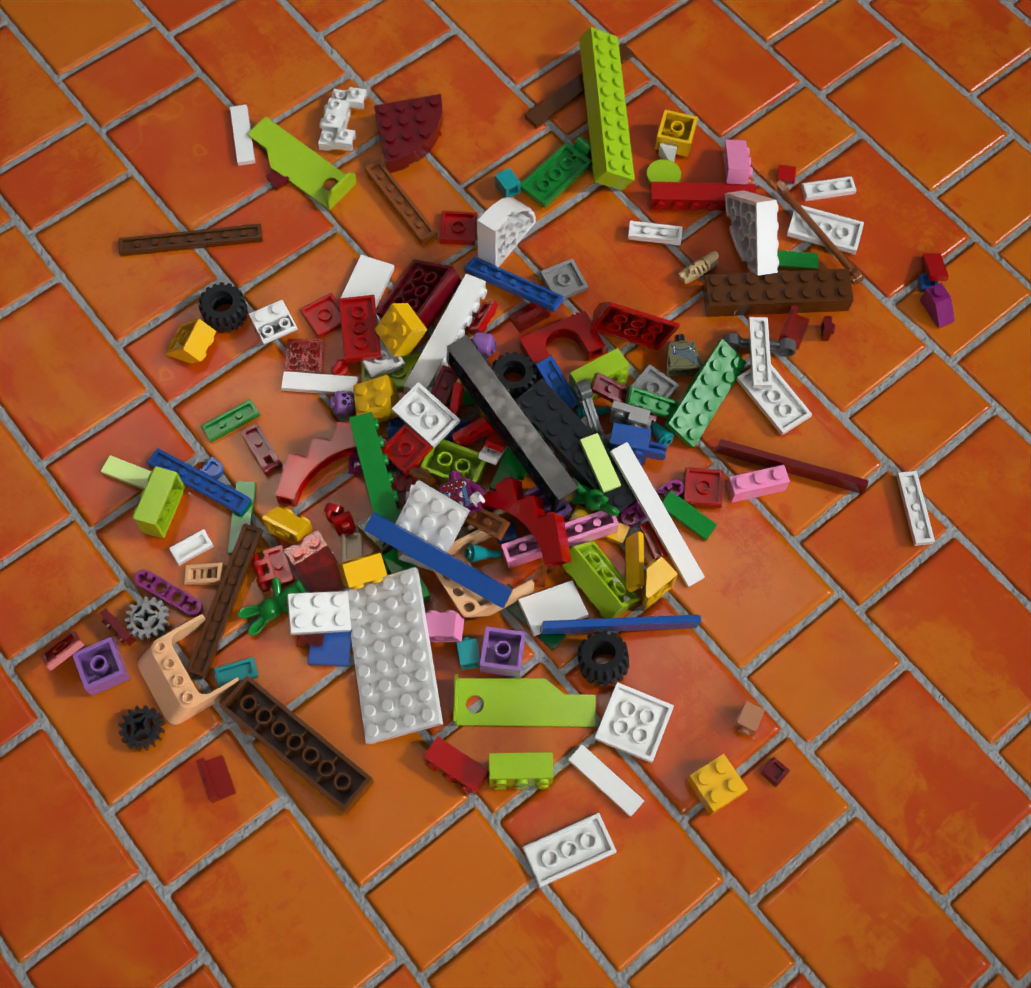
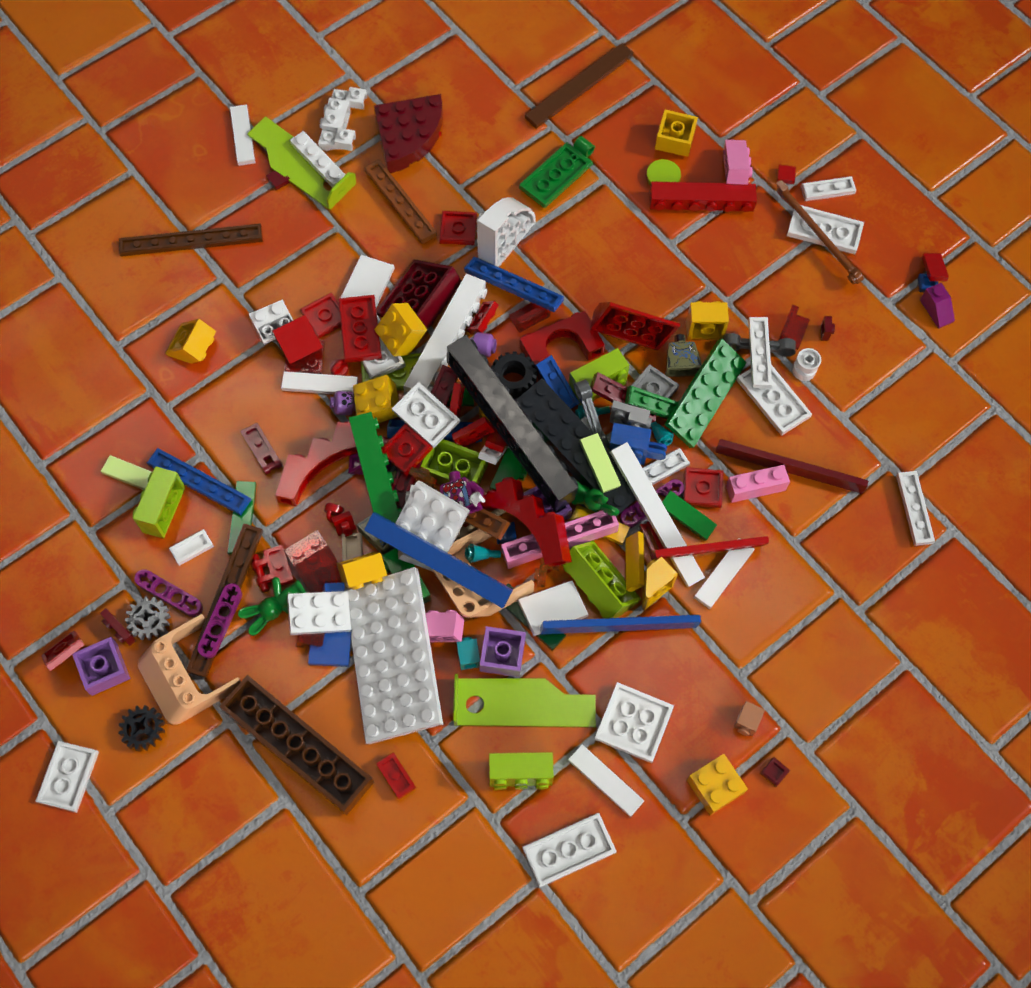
(67, 776): none -> white tile
(213, 468): blue tile -> none
(215, 778): clear red panel -> none
(216, 619): none -> magenta beam
(217, 573): light nougat slope -> none
(218, 296): black tyre -> none
(230, 420): green tile -> none
(237, 669): teal tile -> none
(286, 525): yellow slope -> none
(297, 339): none -> red tile
(317, 158): none -> white plate
(333, 587): none -> blue tile
(396, 776): none -> red plate
(455, 766): red brick -> none
(507, 183): teal brick -> none
(564, 279): light grey plate -> none
(603, 644): black tyre -> none
(606, 109): lime brick -> none
(655, 233): white plate -> none
(664, 468): none -> white tile
(667, 151): white slope -> none
(699, 267): tan hinge -> none
(707, 320): none -> yellow brick
(709, 547): none -> red tile
(722, 576): none -> white tile
(754, 230): white brick -> none
(776, 292): reddish brown brick -> none
(797, 260): green tile -> none
(806, 364): none -> white wheel

